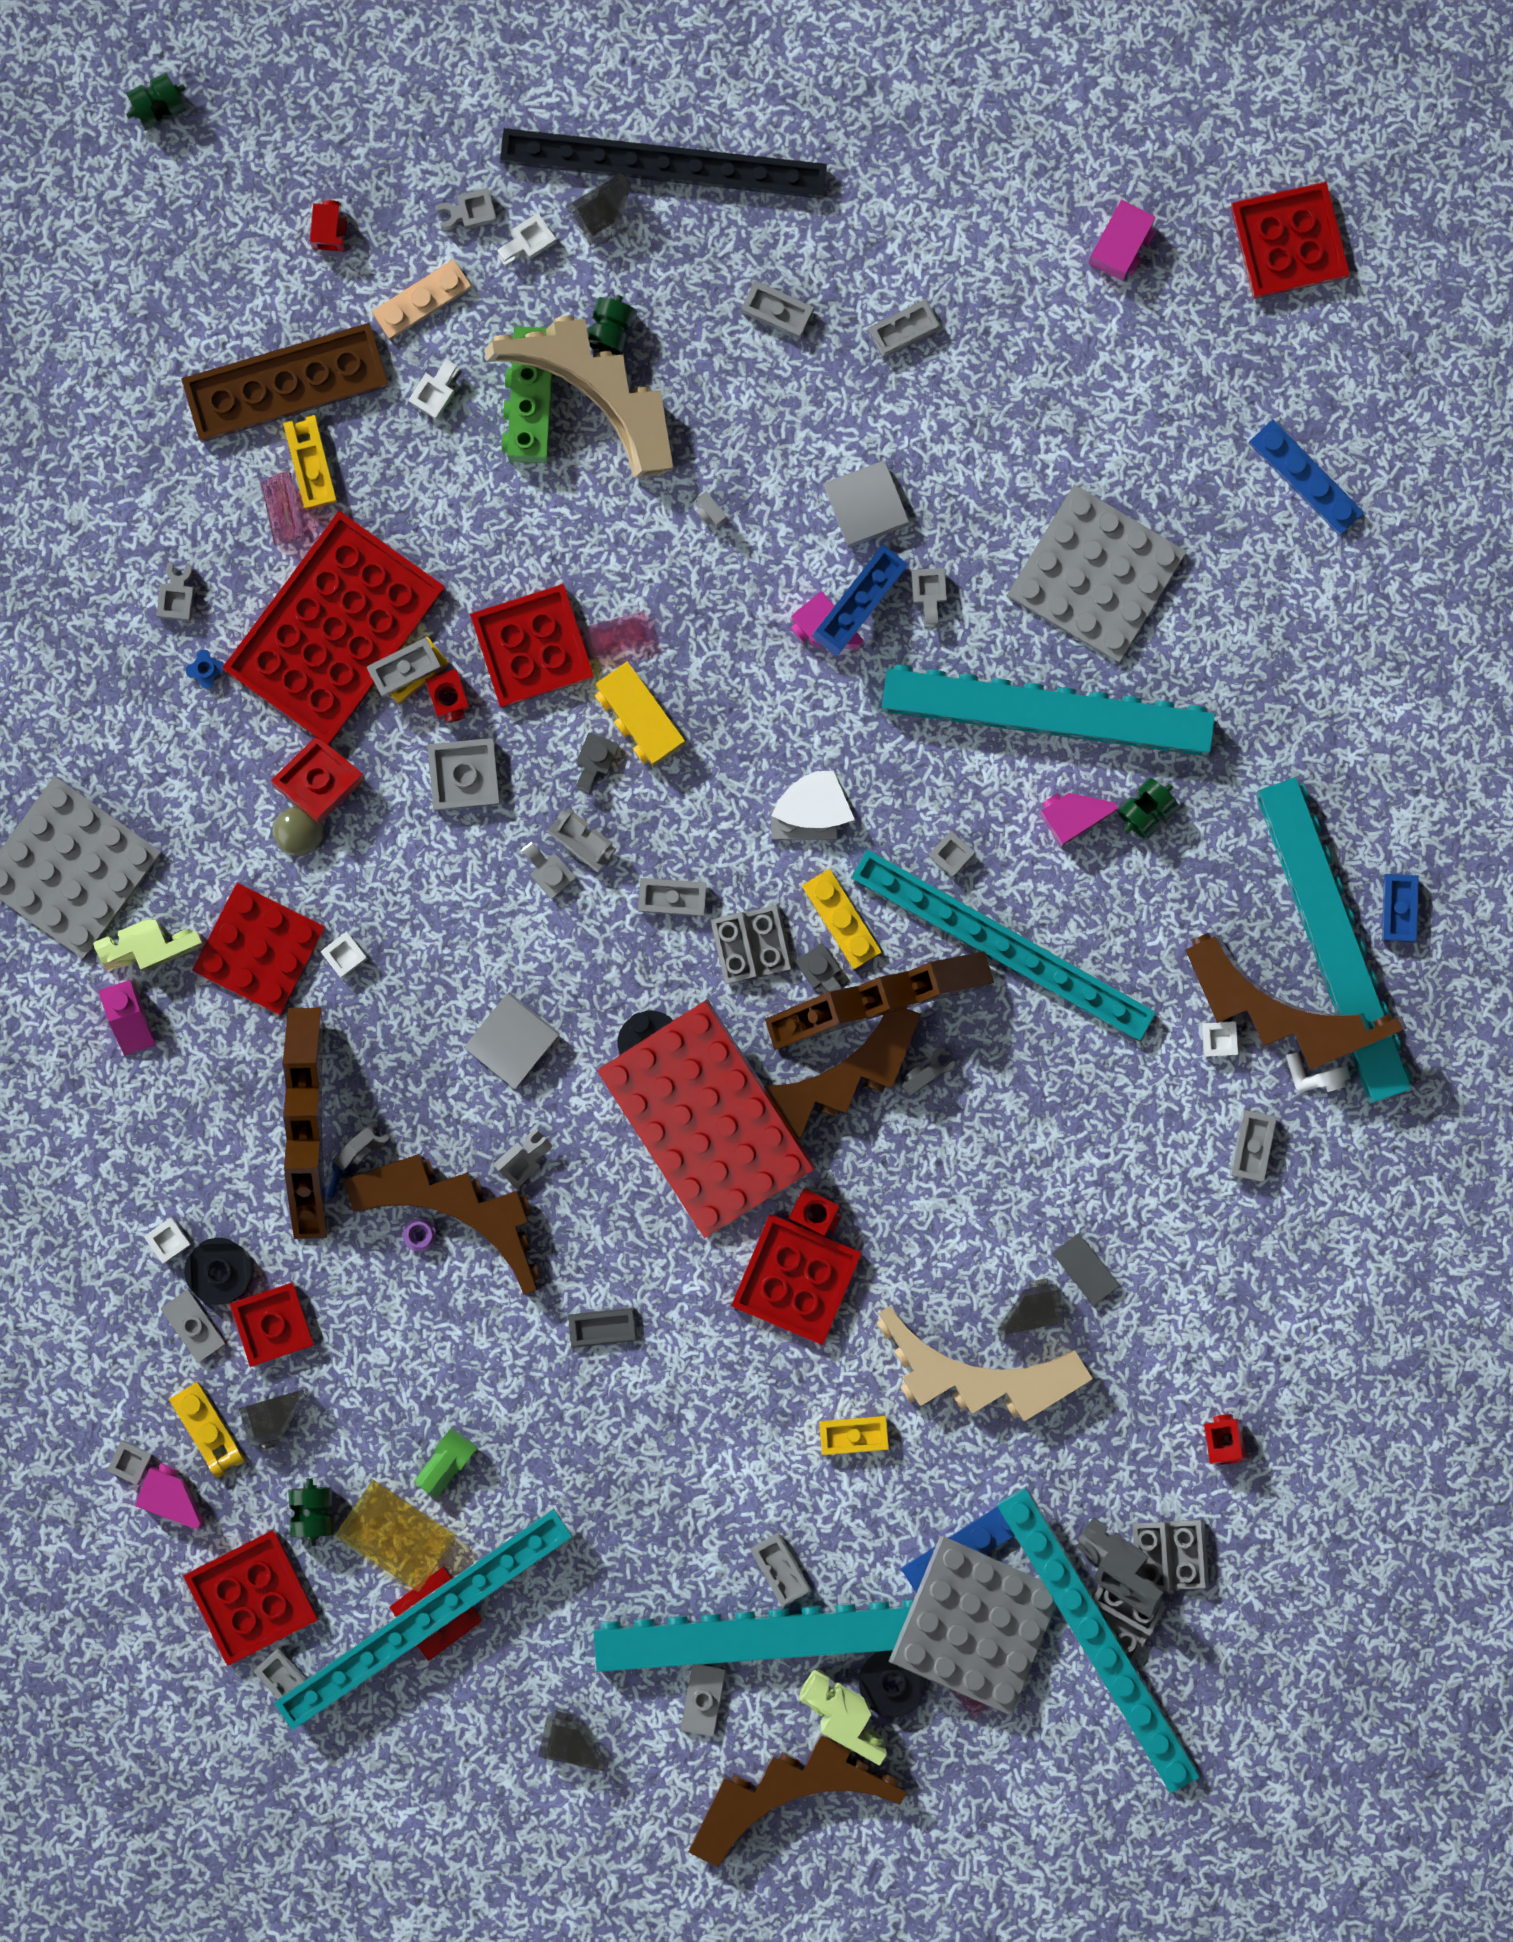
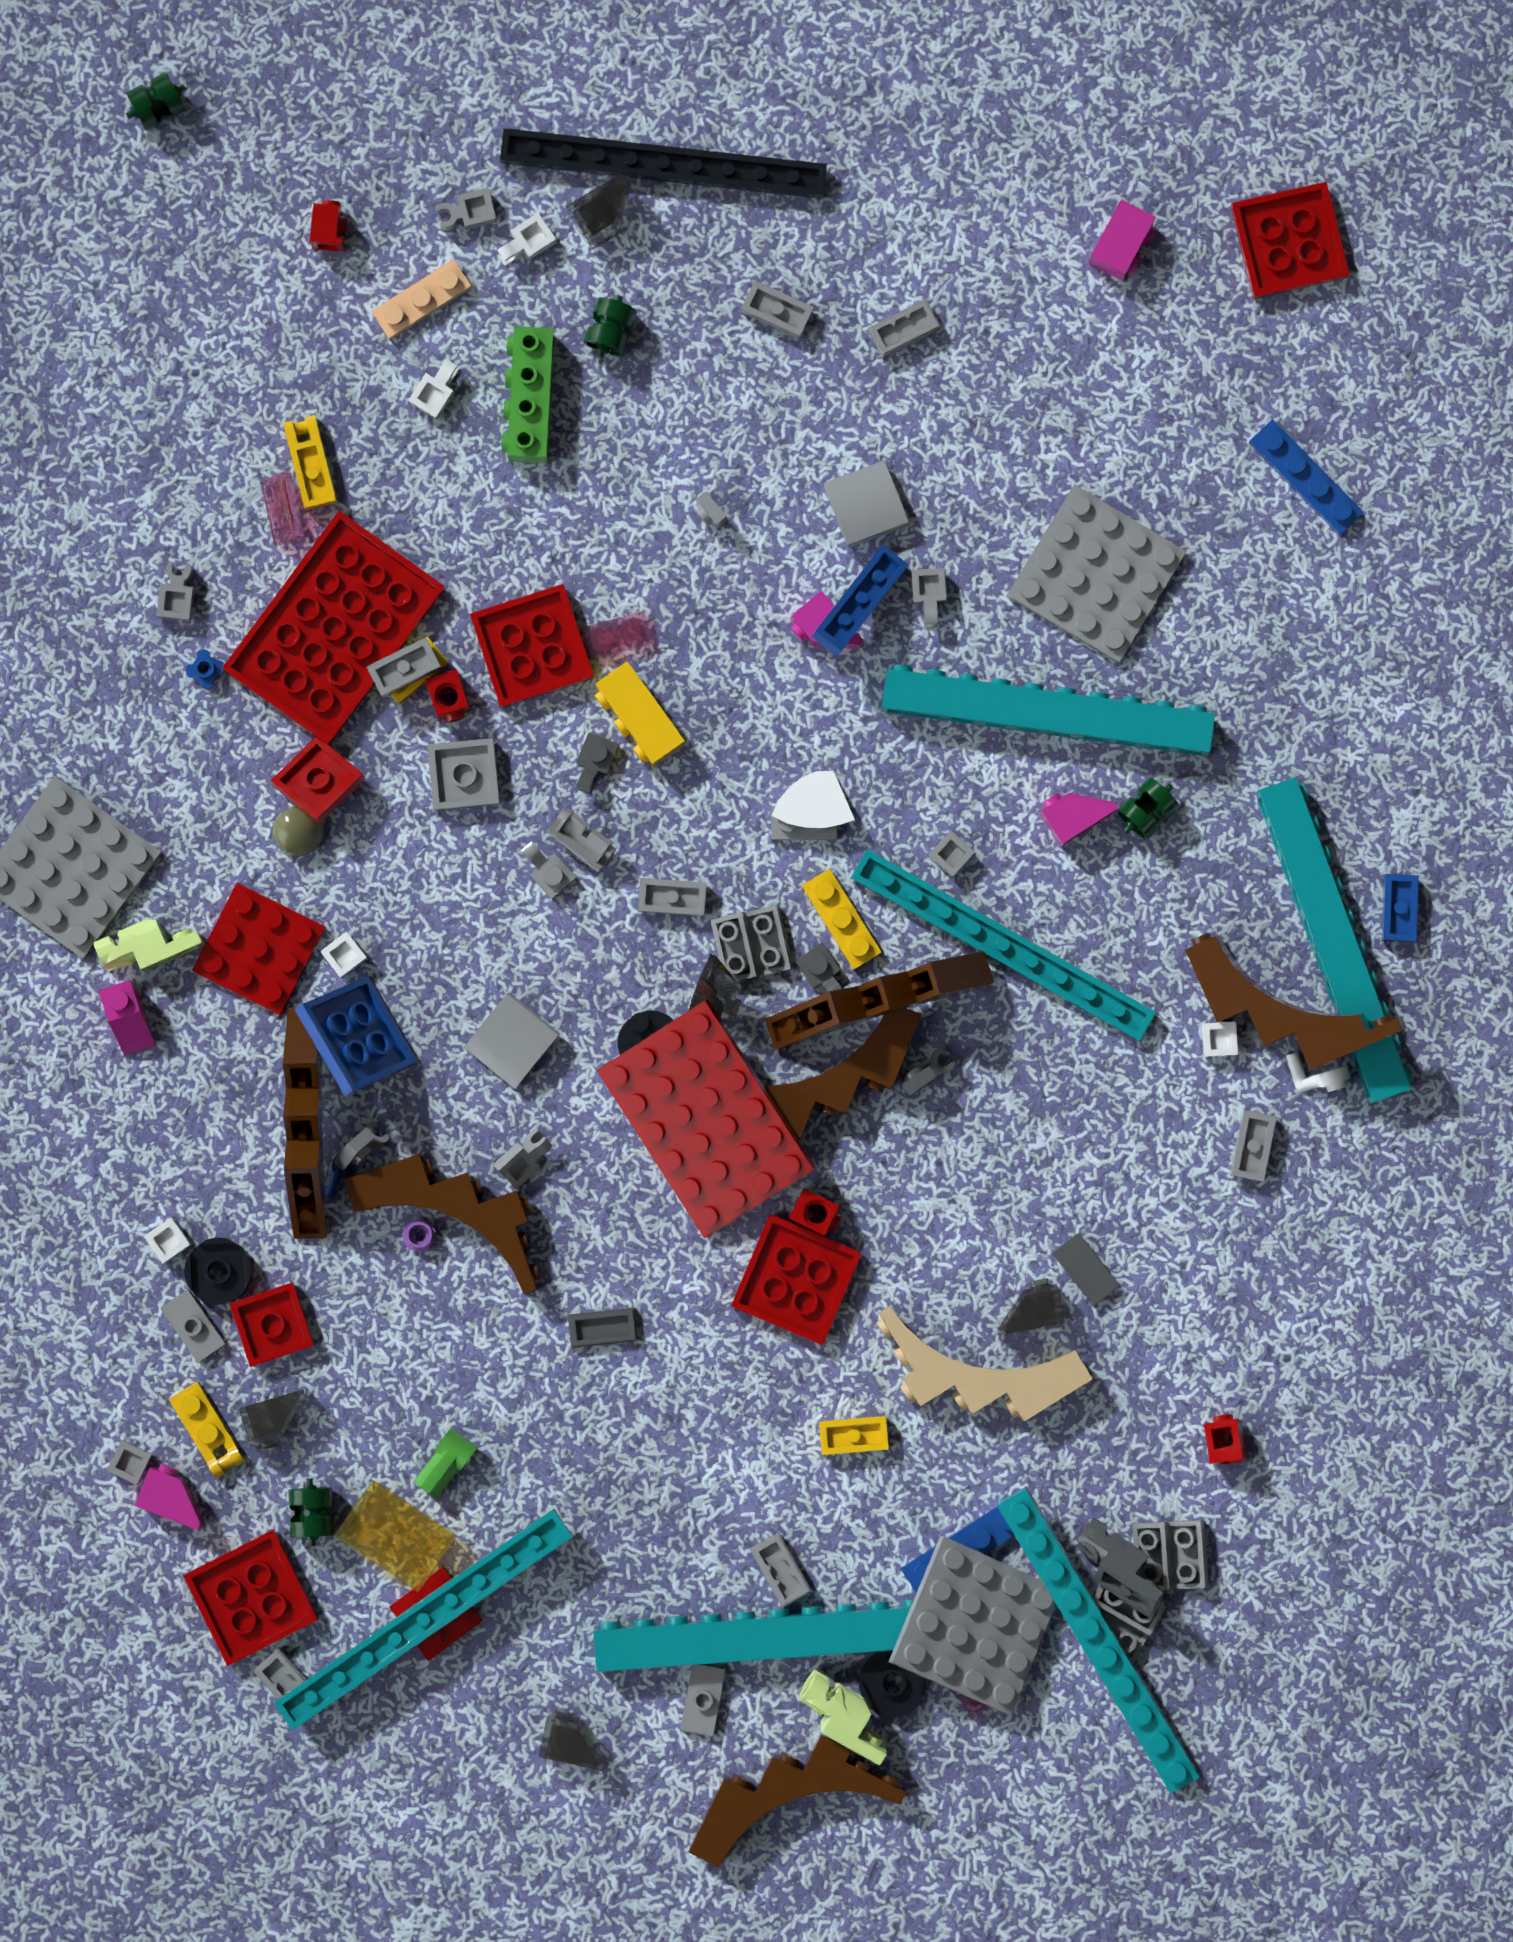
(284, 382): reddish brown plate -> none
(356, 1035): none -> blue plate
(567, 353): tan arch -> none
(719, 988): none -> clear smoke slope

